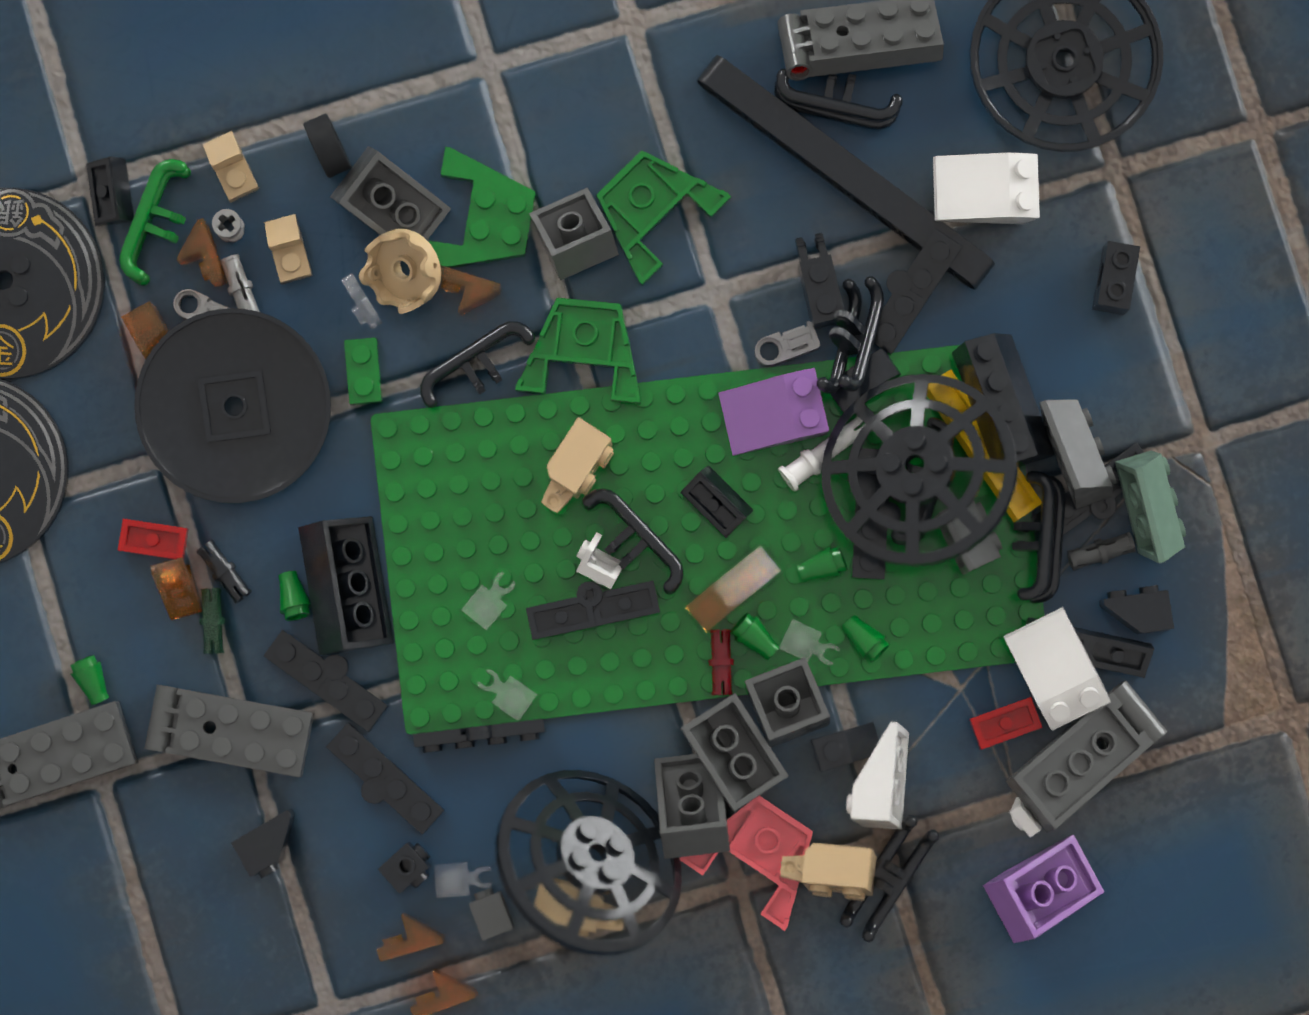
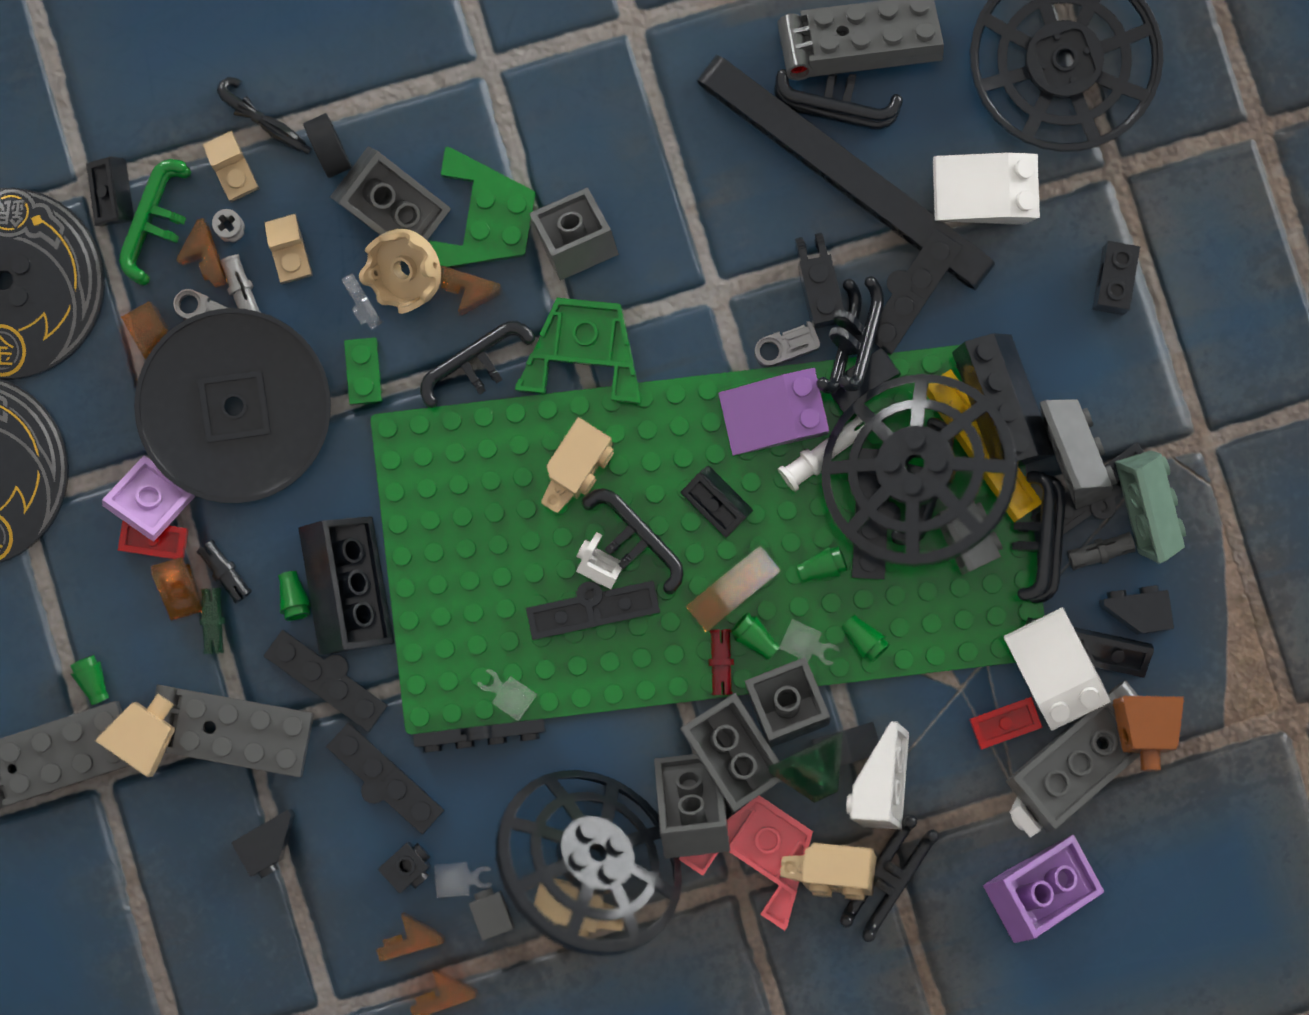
(140, 735): none -> tan torso
(147, 499): none -> lavender plate
(243, 107): none -> black piece
(486, 605): clear plate -> none
(643, 197): green wing -> none
(813, 770): none -> clear green slope
(1149, 726): none -> dark orange torso

